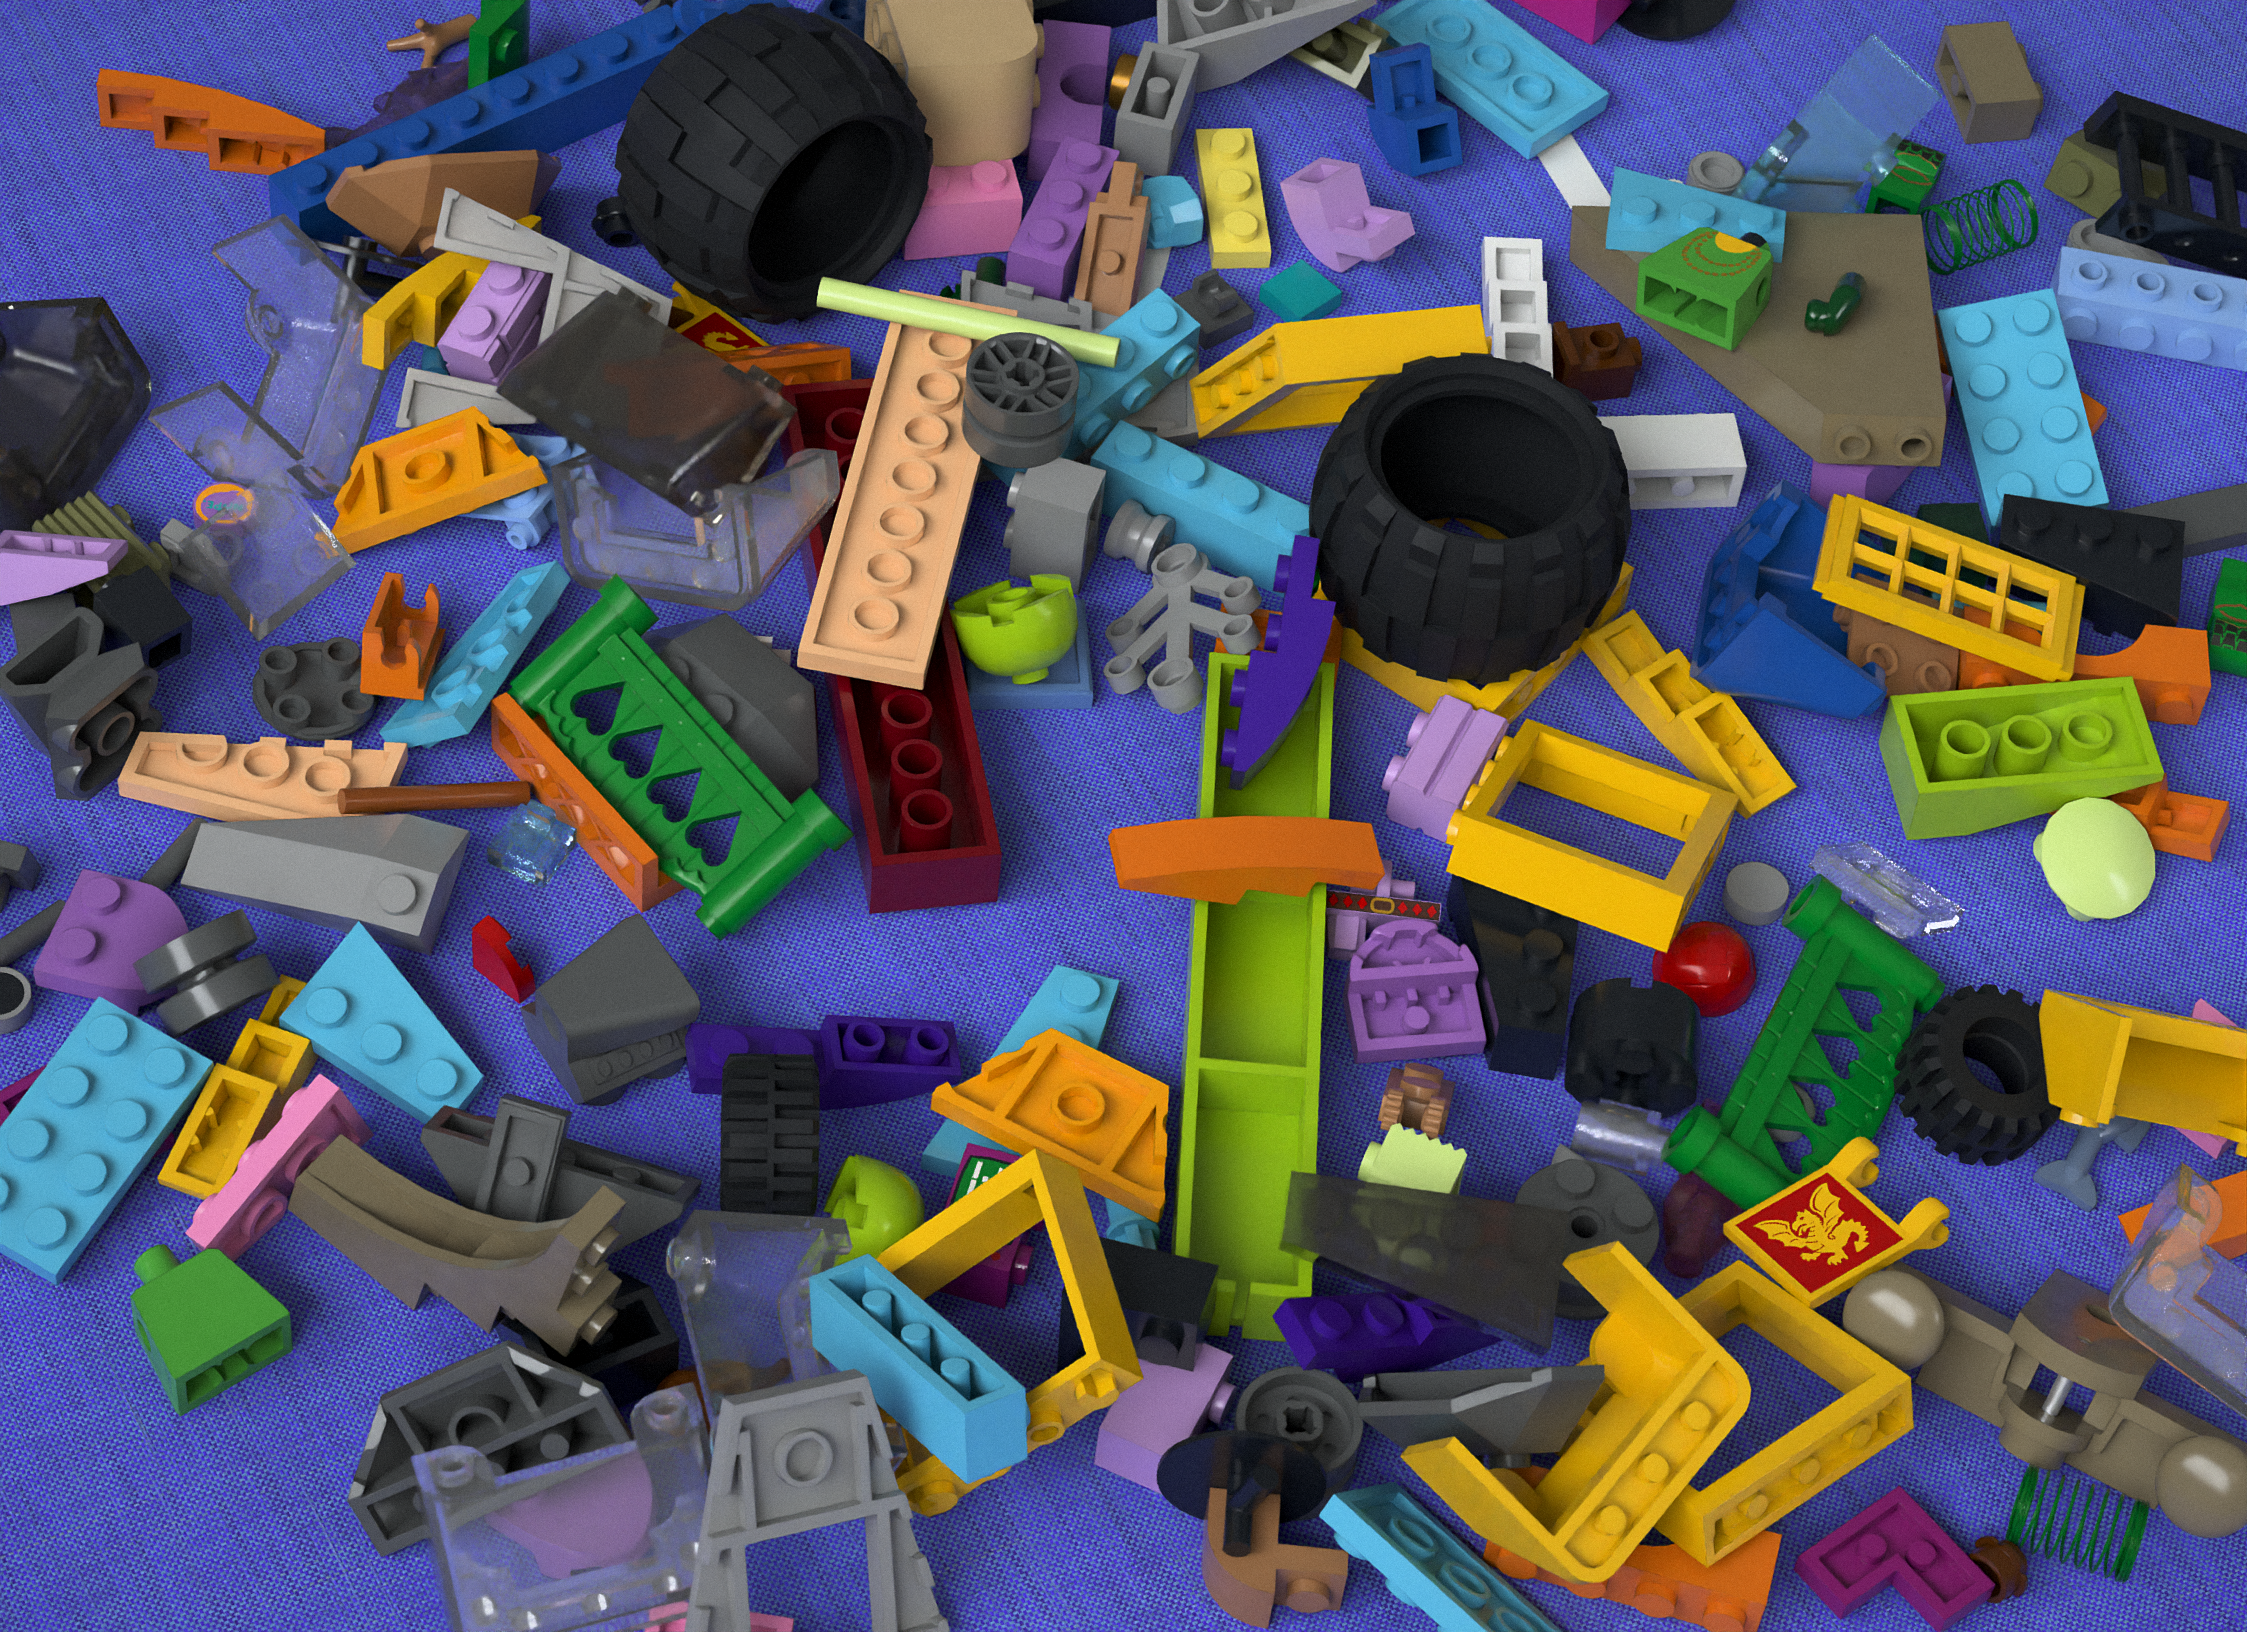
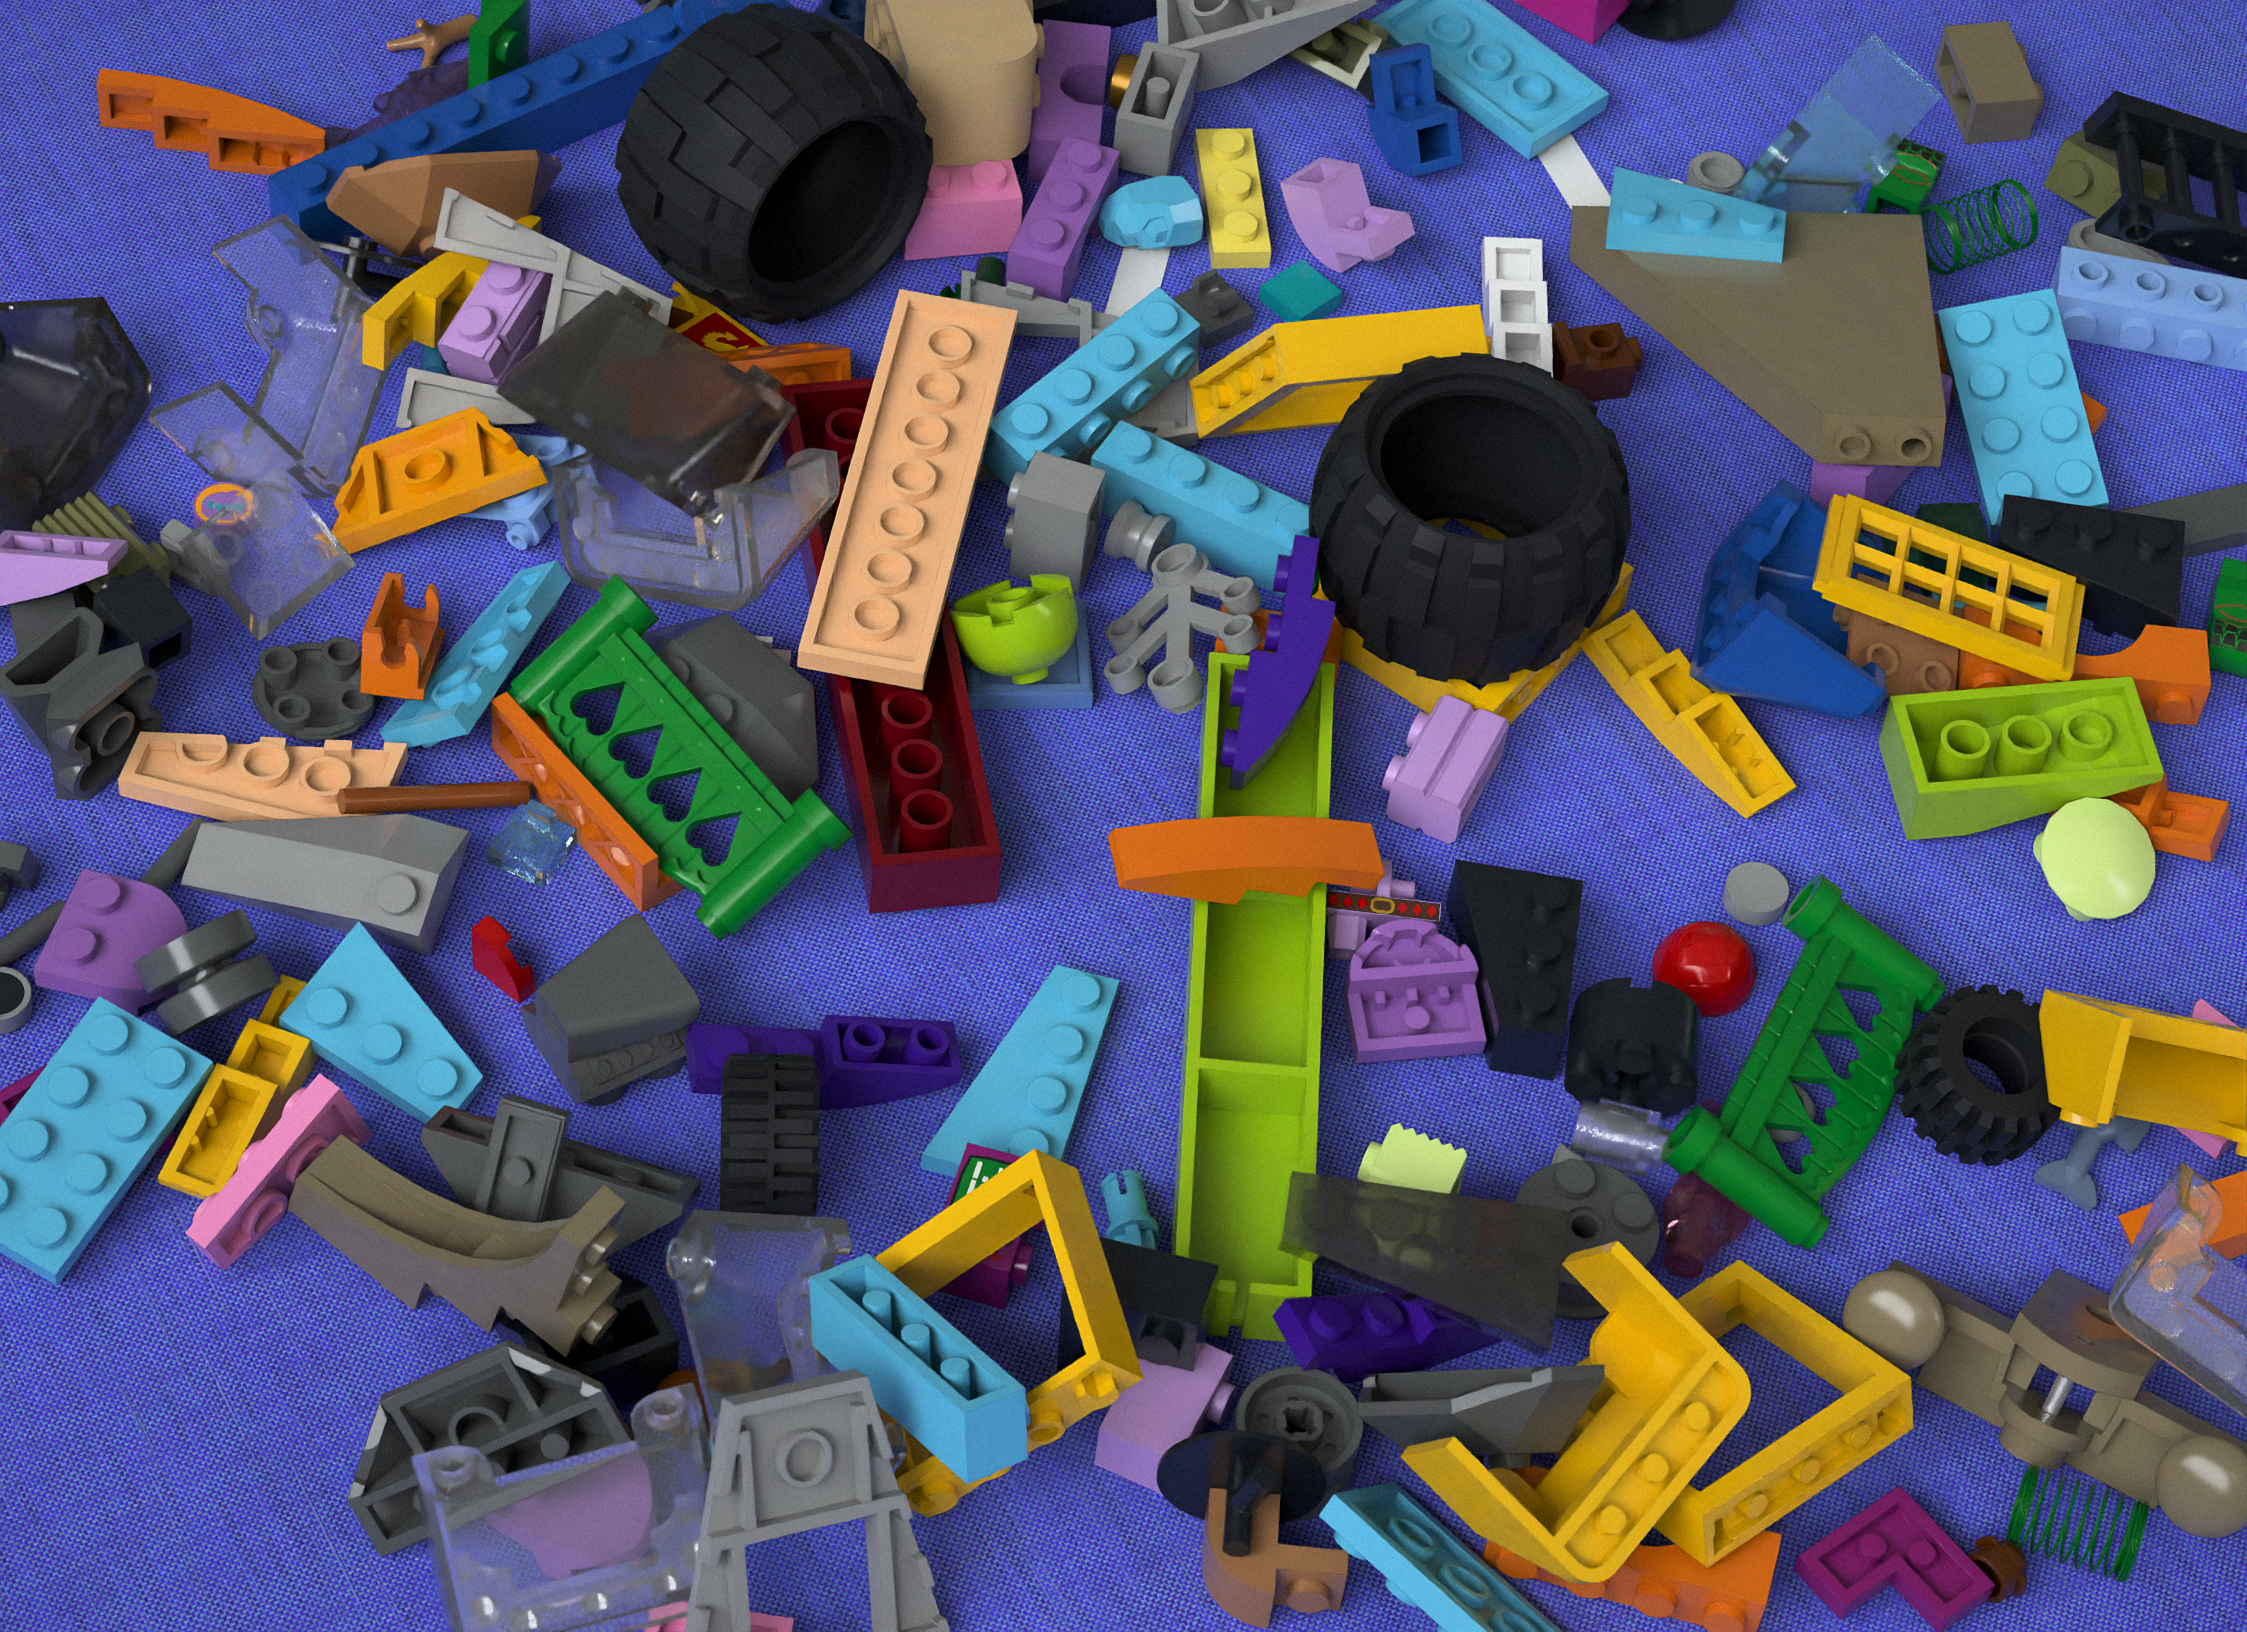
(204, 1324): bright green torso -> none
(613, 223): black plate -> none
(876, 1202): lime cylinder -> none
(960, 319): yellowish green piece -> none
(1020, 400): dark grey wheel -> none
(1076, 1109): light orange wing -> none
(1115, 243): medium nougat hinge -> none
(1417, 1099): medium nougat hinge -> none
(1573, 879): yellow window -> none
(1681, 459): white brick -> none
(1707, 285): bright green torso -> none
(1828, 1234): flag -> none
(1833, 315): dark green arm -> none
(1900, 899): clear plate -> none

